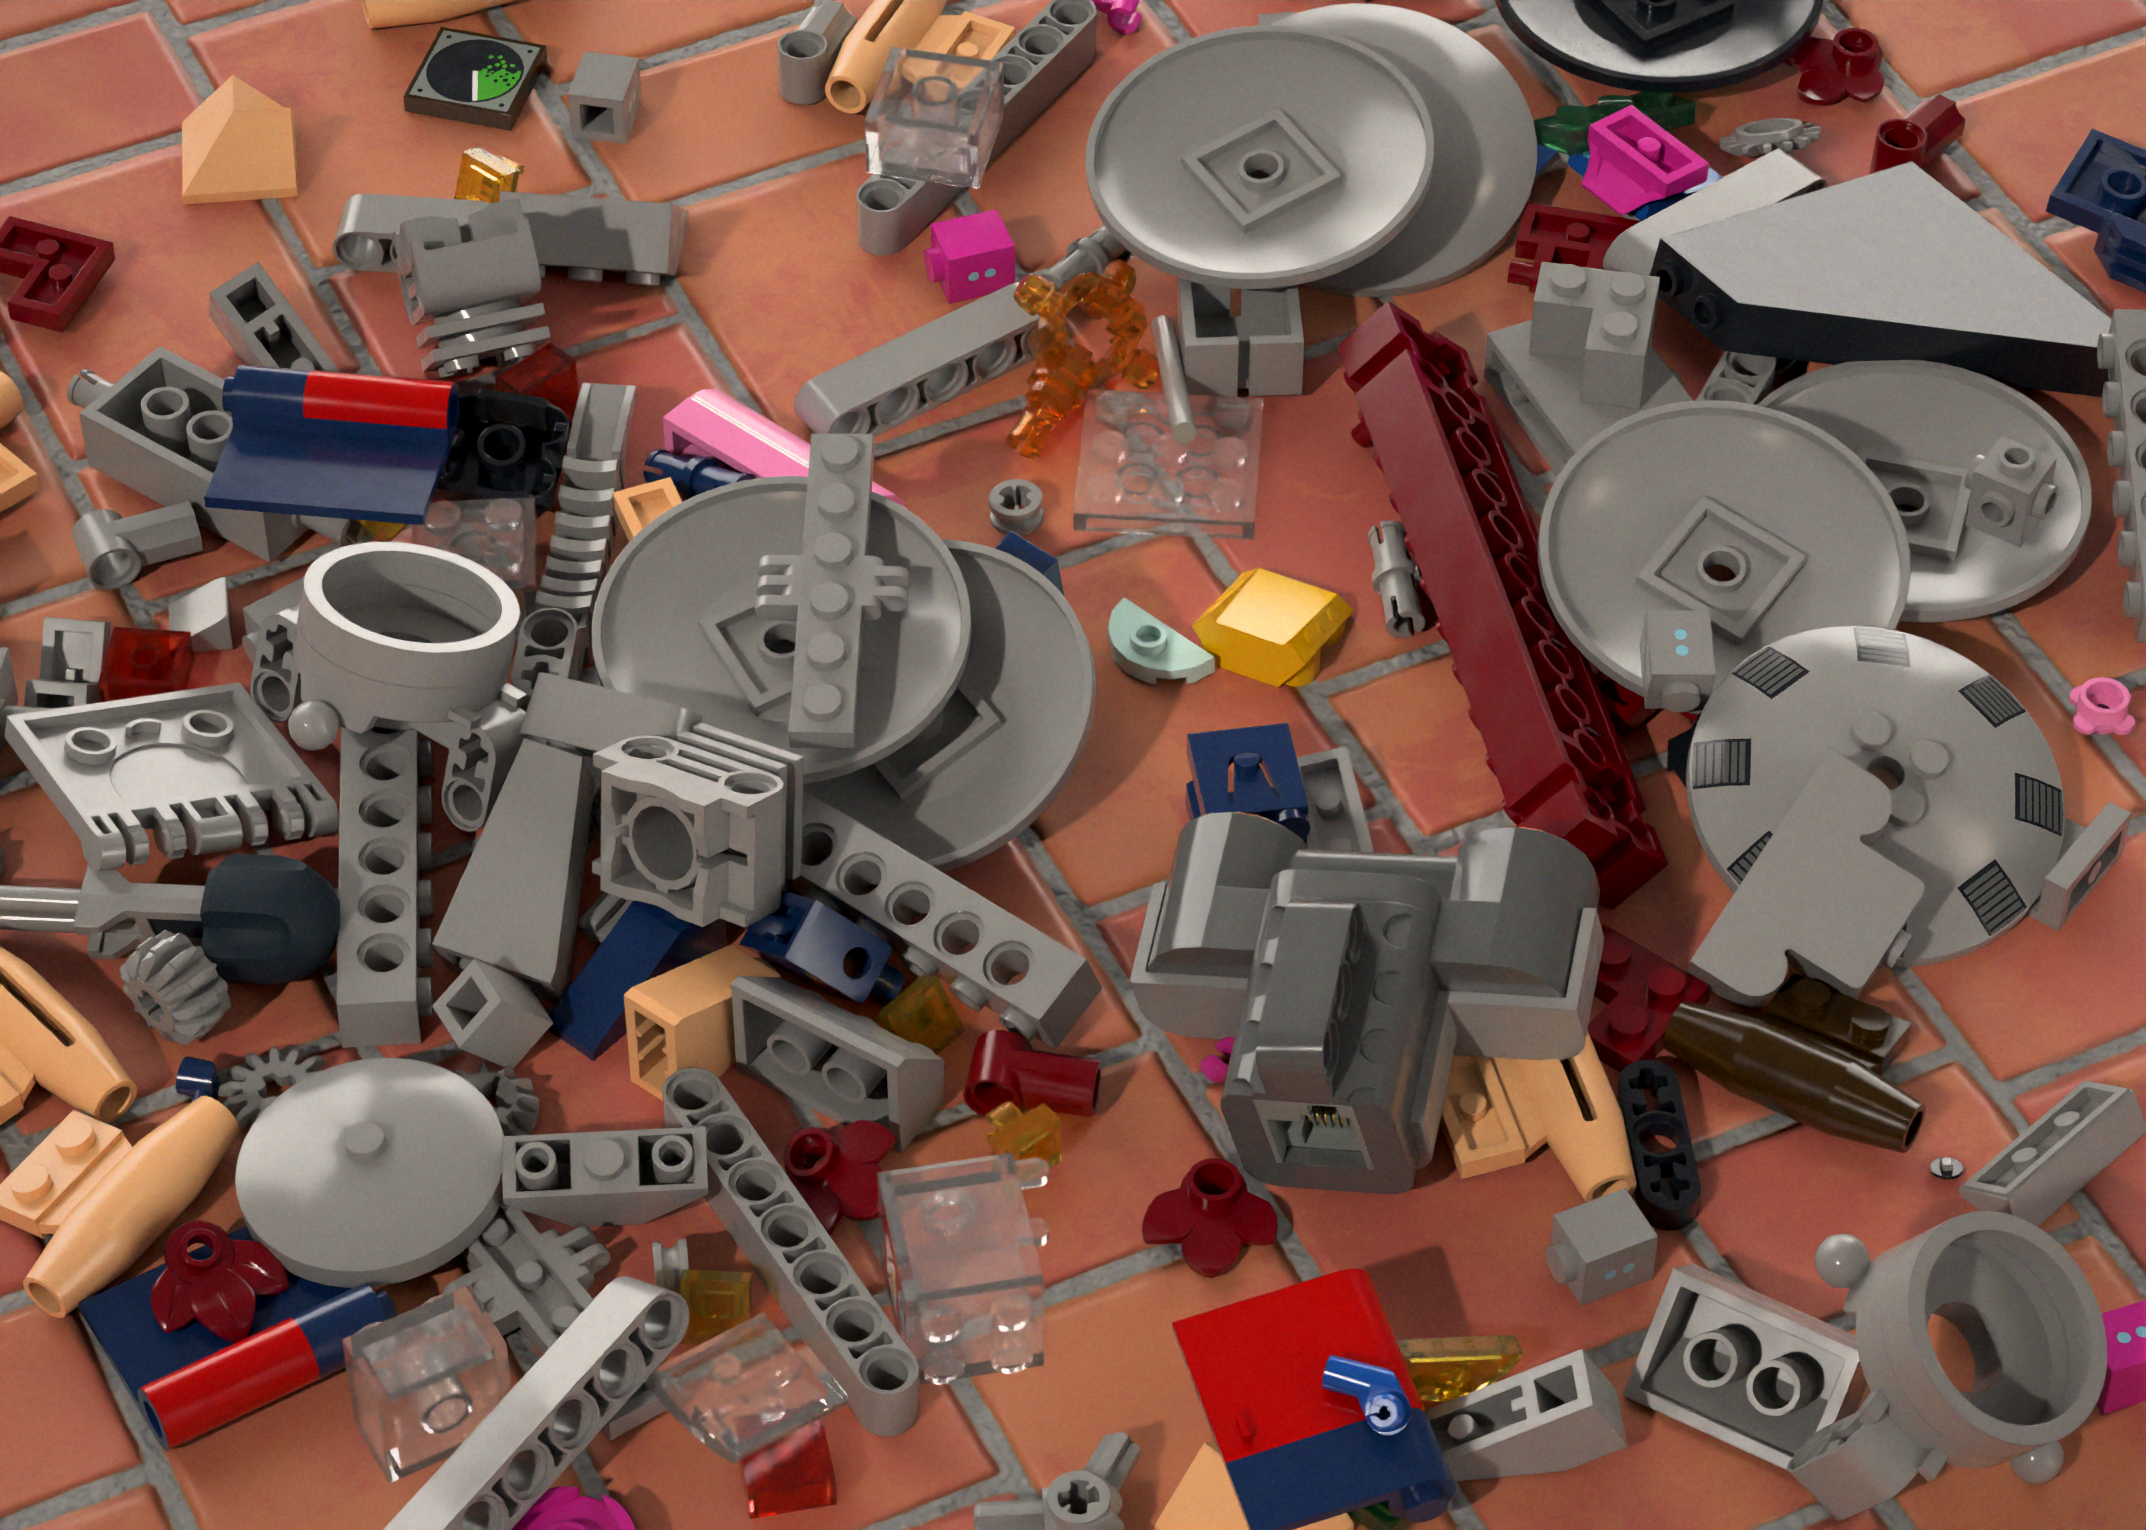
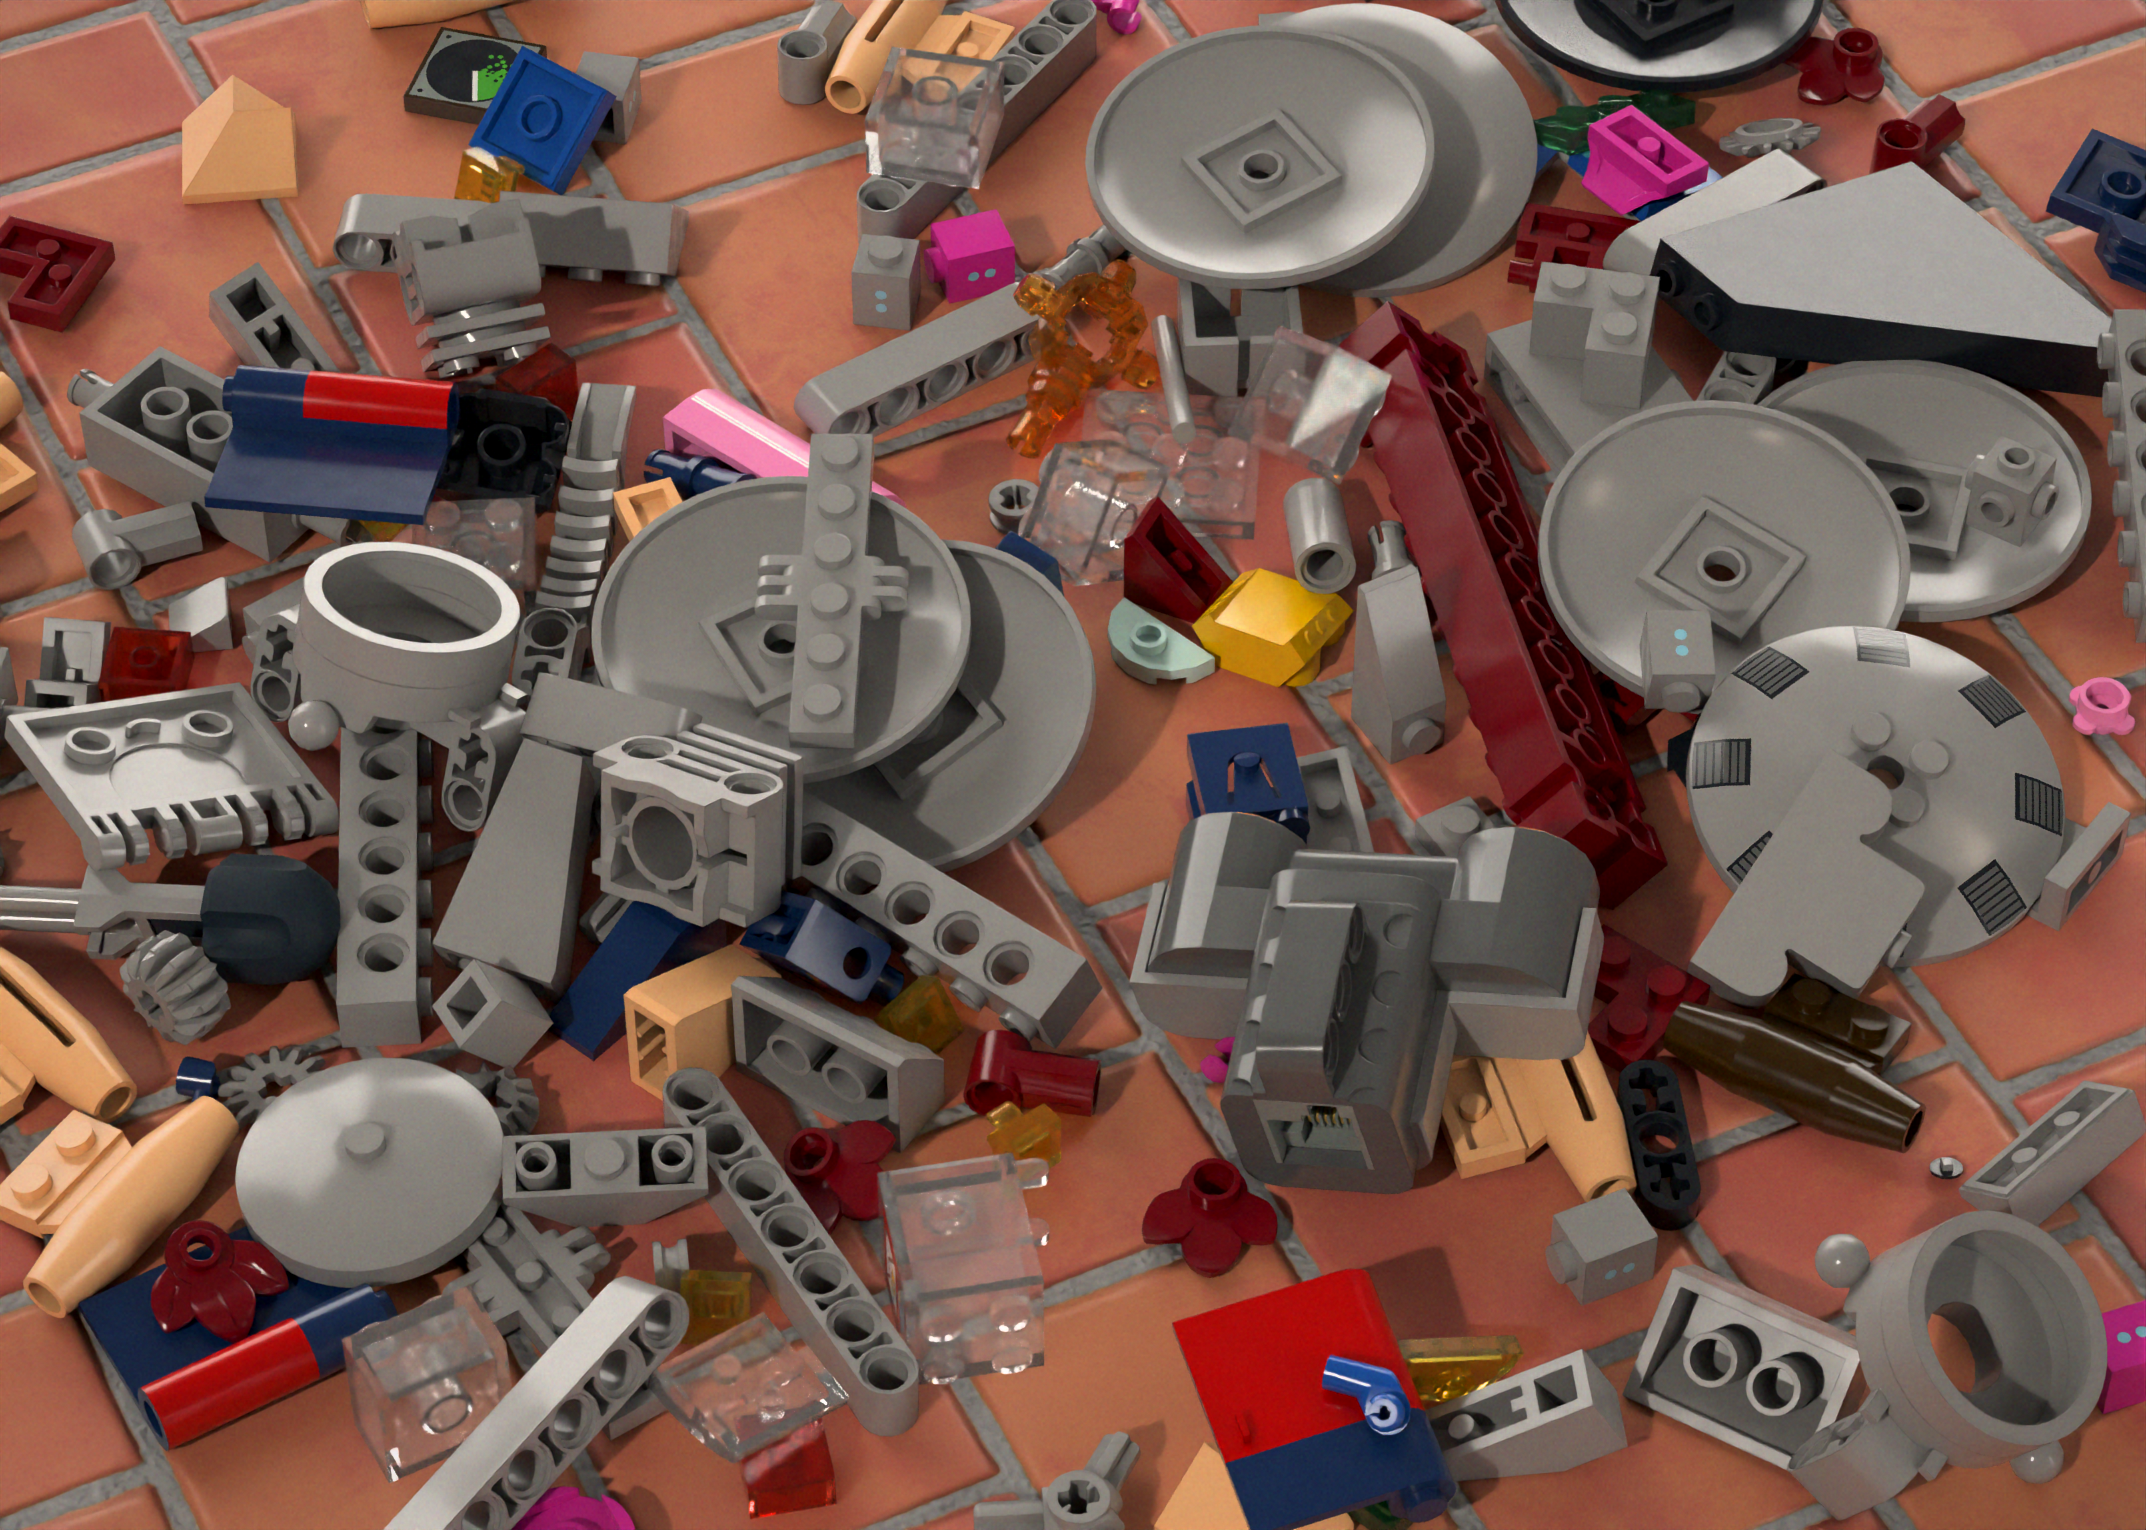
(543, 119): none -> blue tile
(886, 282): none -> light grey brick
(1089, 505): none -> clear brick
(1169, 567): none -> dark red slope
(1310, 404): none -> clear brick
(1319, 536): none -> light grey pin
(1396, 668): none -> light grey slope
(1450, 827): none -> light grey plate

